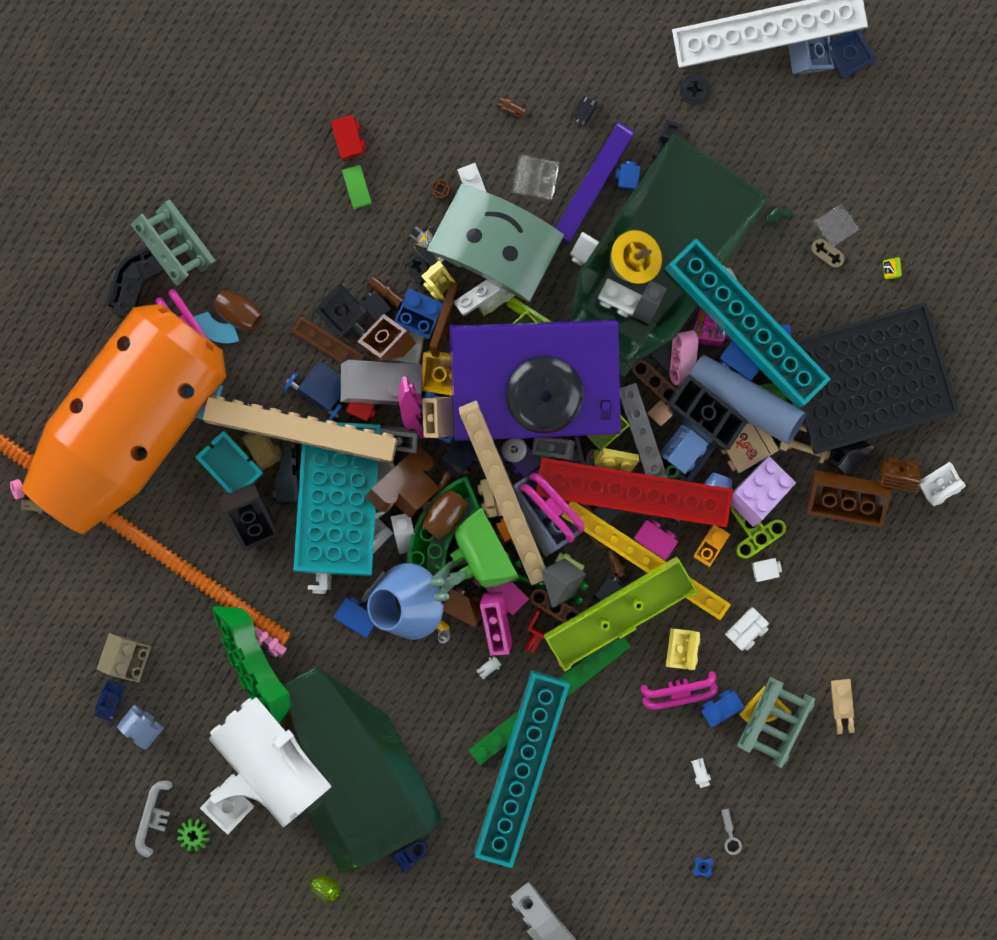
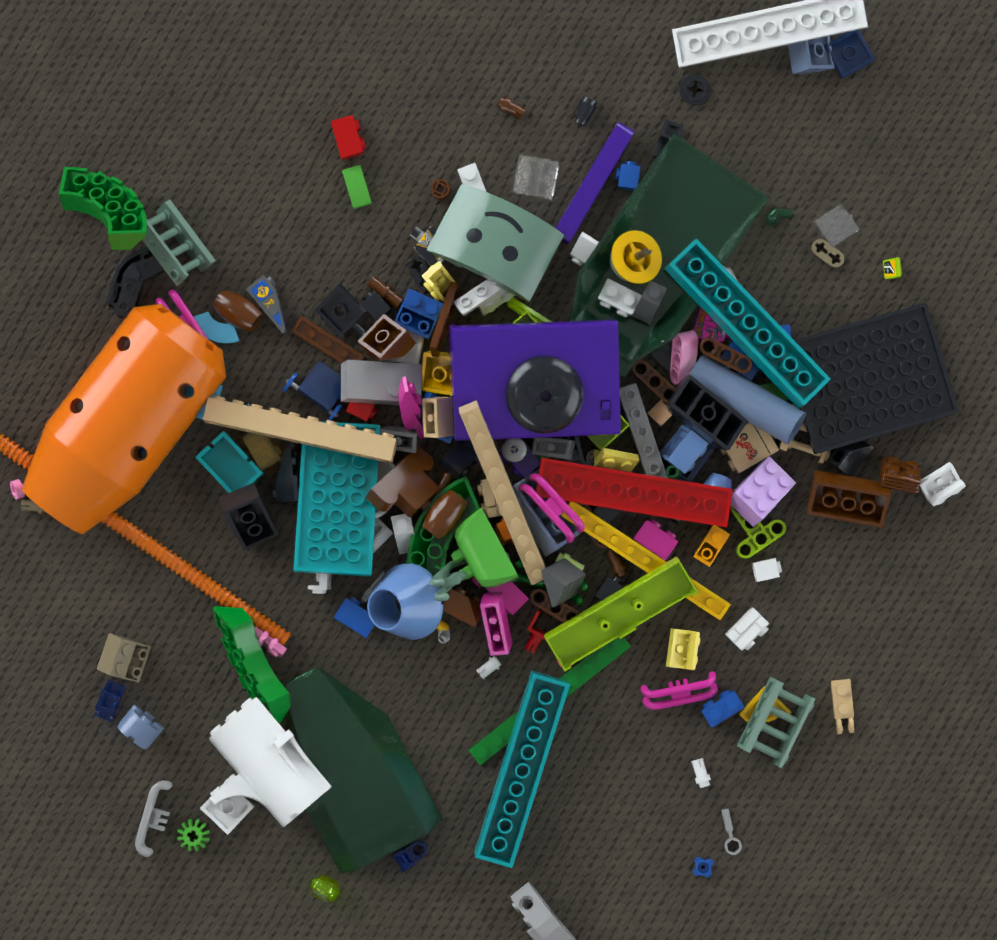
(108, 202): none -> green brick
(267, 297): none -> slope
(732, 362): none -> reddish brown beam

